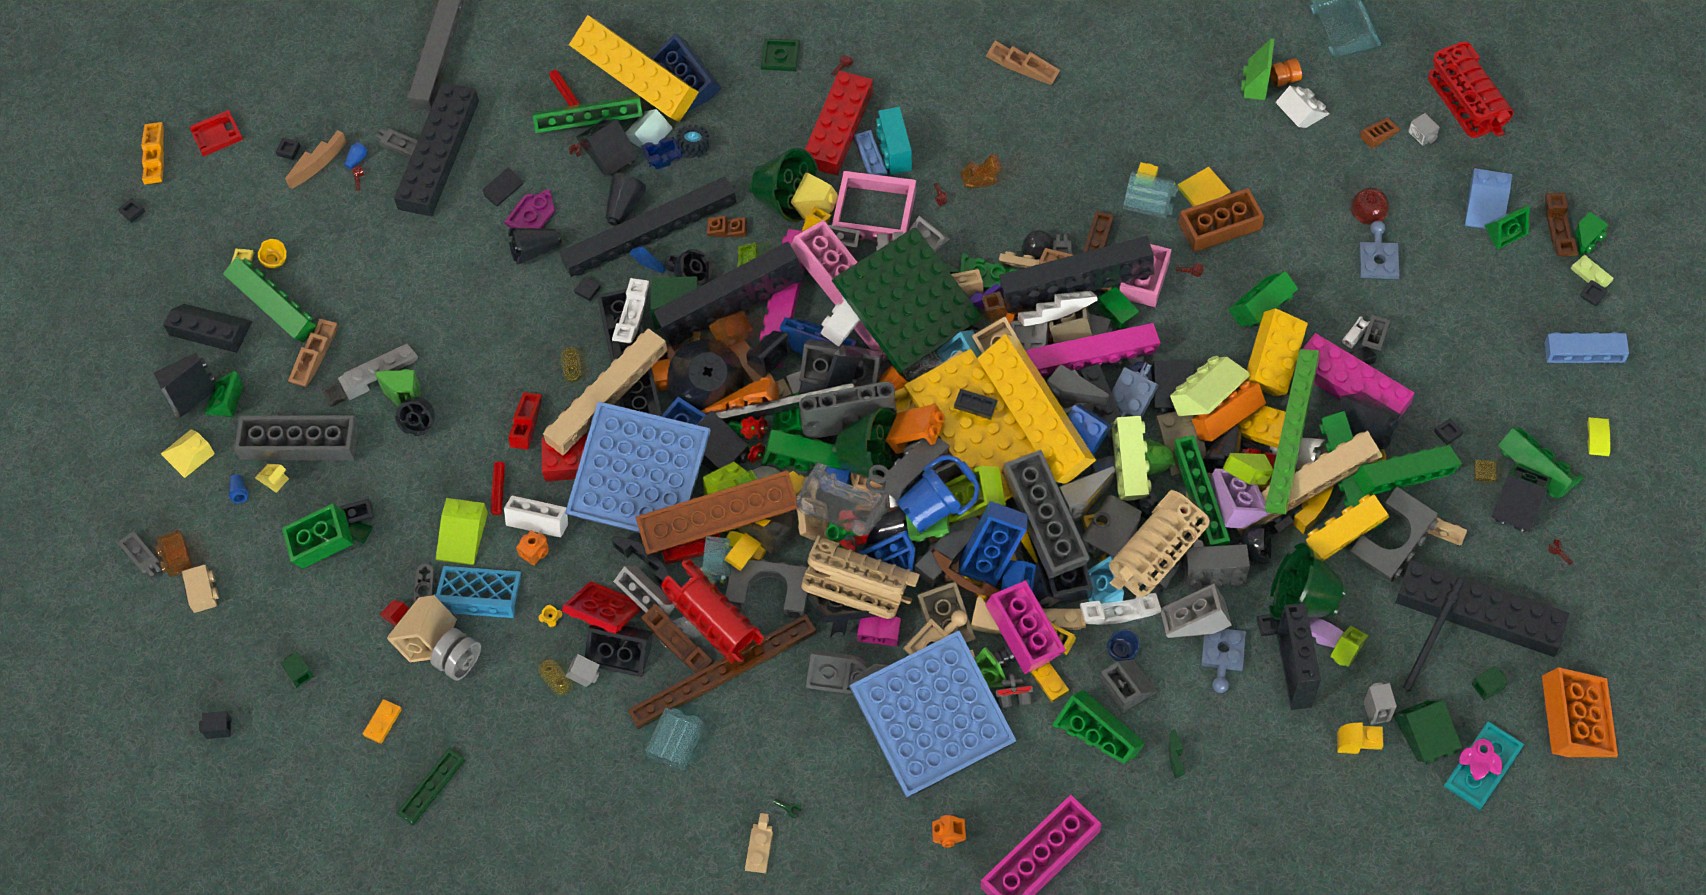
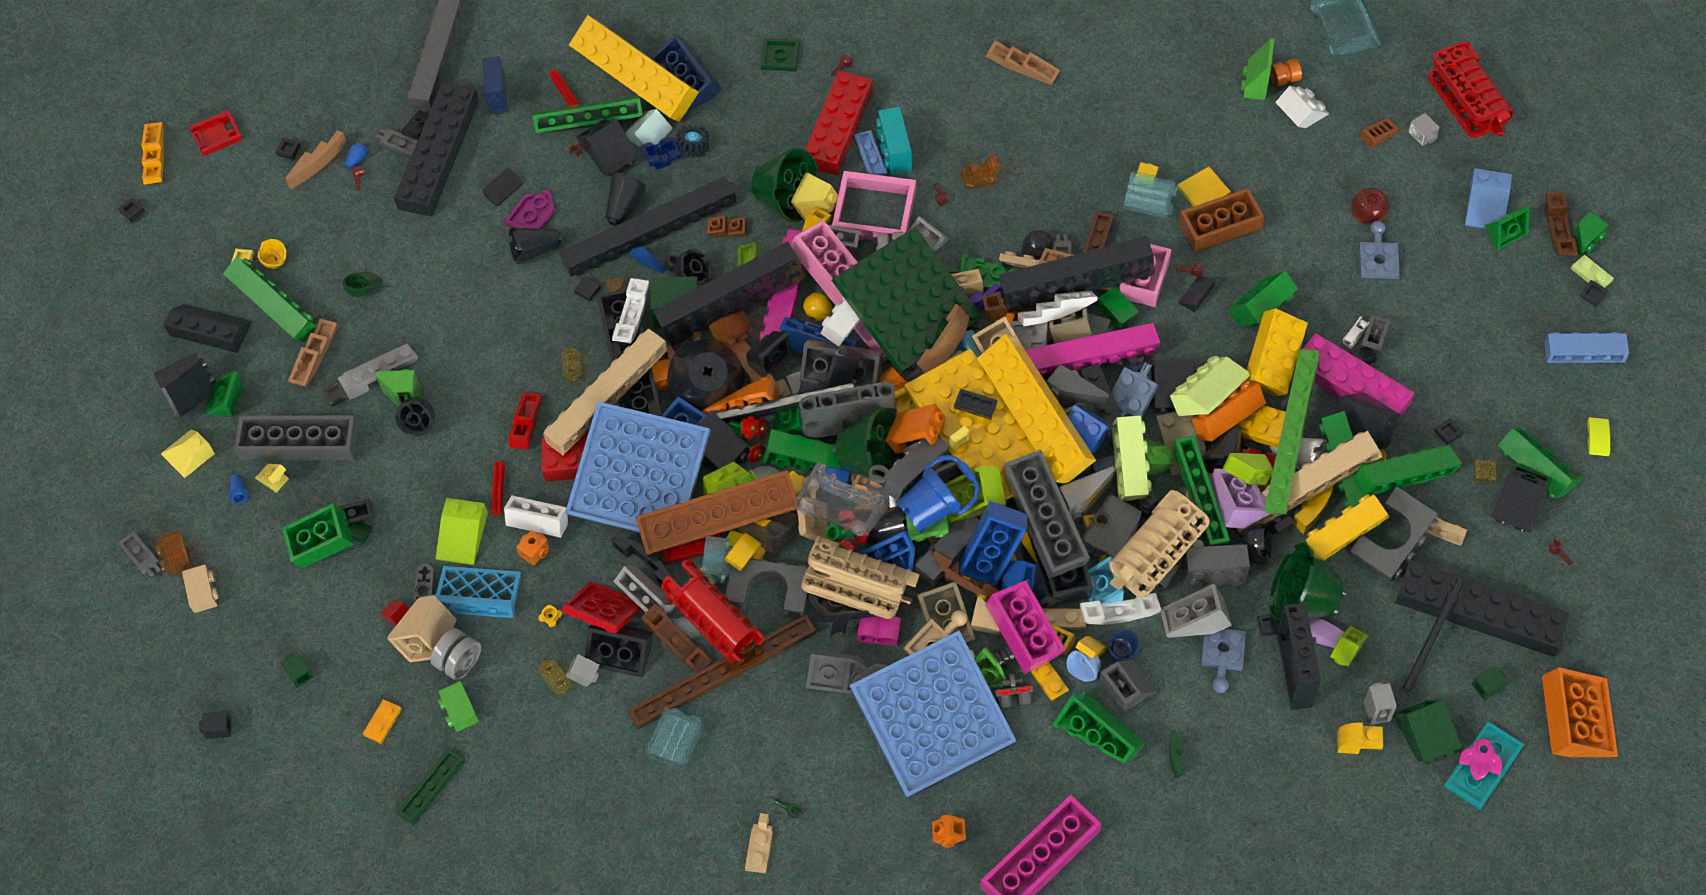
(360, 283): none -> dark green cap
(415, 125): none -> black plate
(458, 707): none -> bright green brick
(494, 85): none -> dark blue brick
(615, 283): none -> clear orange tile
(818, 306): none -> yellow hair
(947, 340): none -> medium nougat slope
(959, 438): none -> light yellow tile
(1083, 666): none -> light blue helmet
(1091, 647): none -> yellow slope
(1197, 293): none -> black slope

